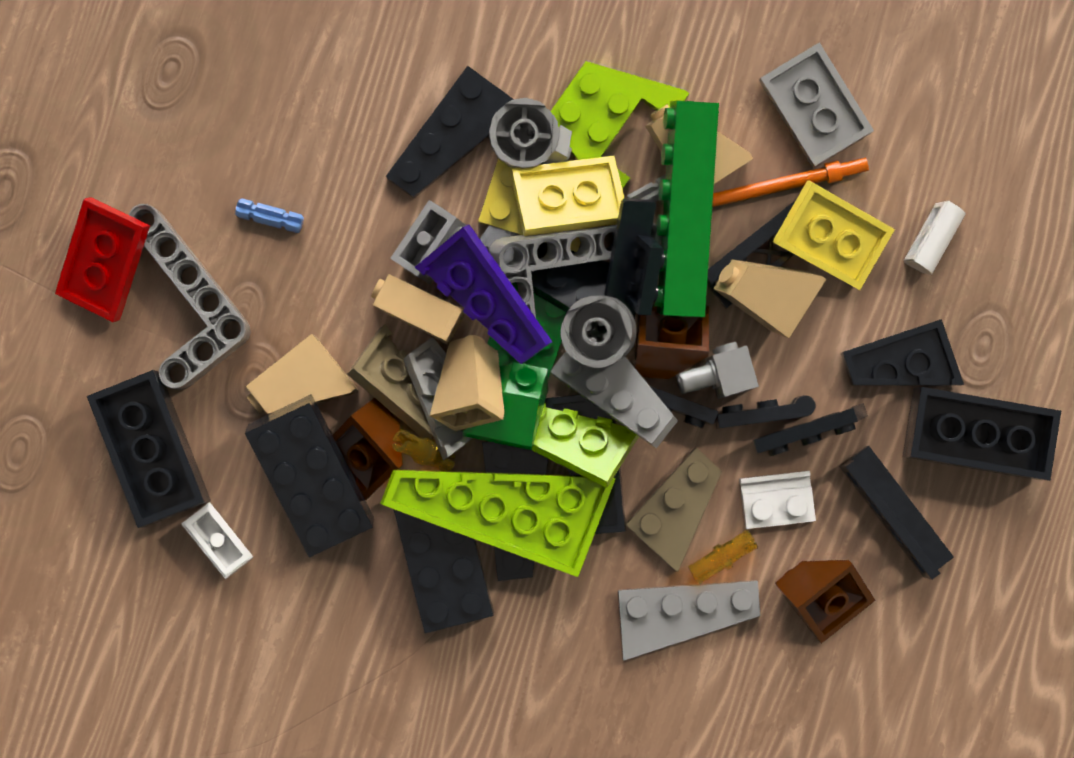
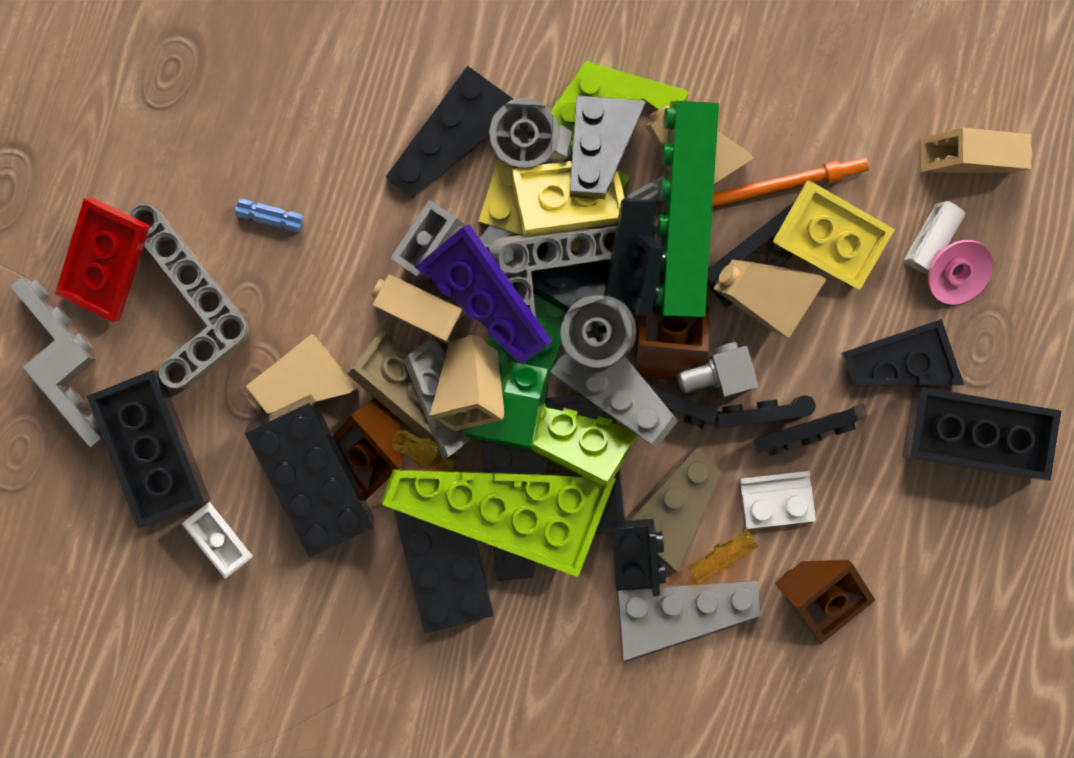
(59, 360): none -> light grey bracket
(599, 142): none -> wing
(636, 555): none -> black bracket
(816, 105): light grey plate -> none
(897, 512): black fence -> none
(960, 272): none -> bright pink dish
(976, 152): none -> tan slope

